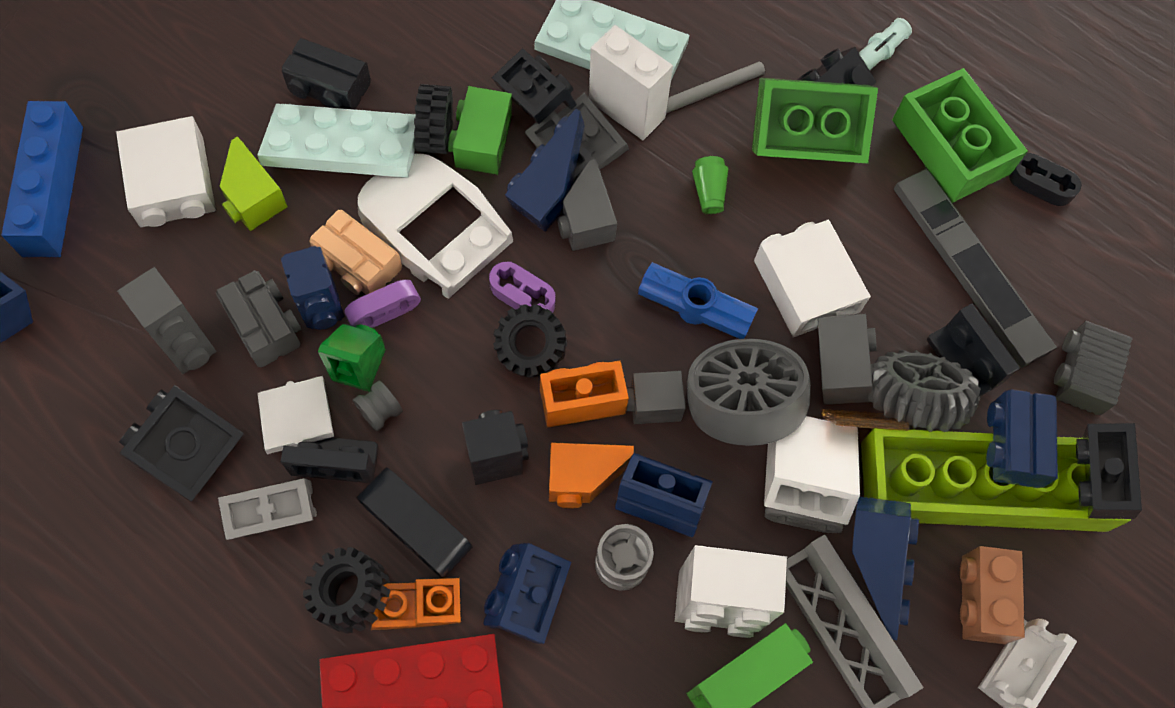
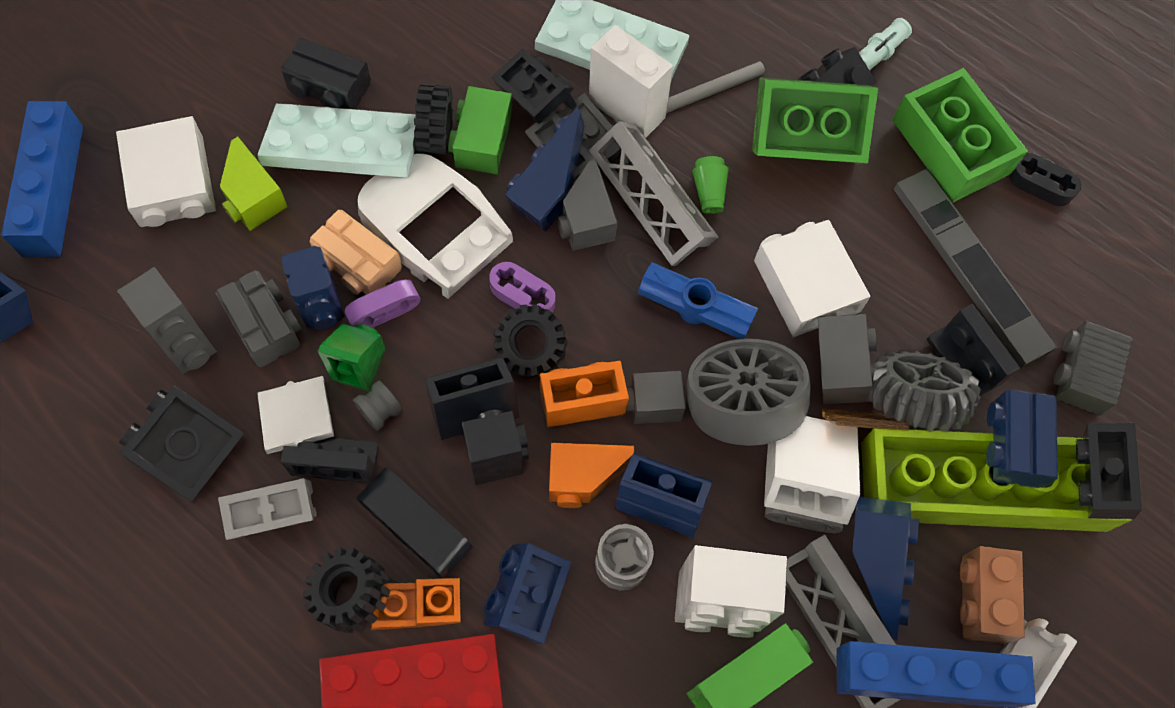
(468, 393): none -> black brick
(663, 184): none -> light grey fence
(935, 675): none -> blue brick

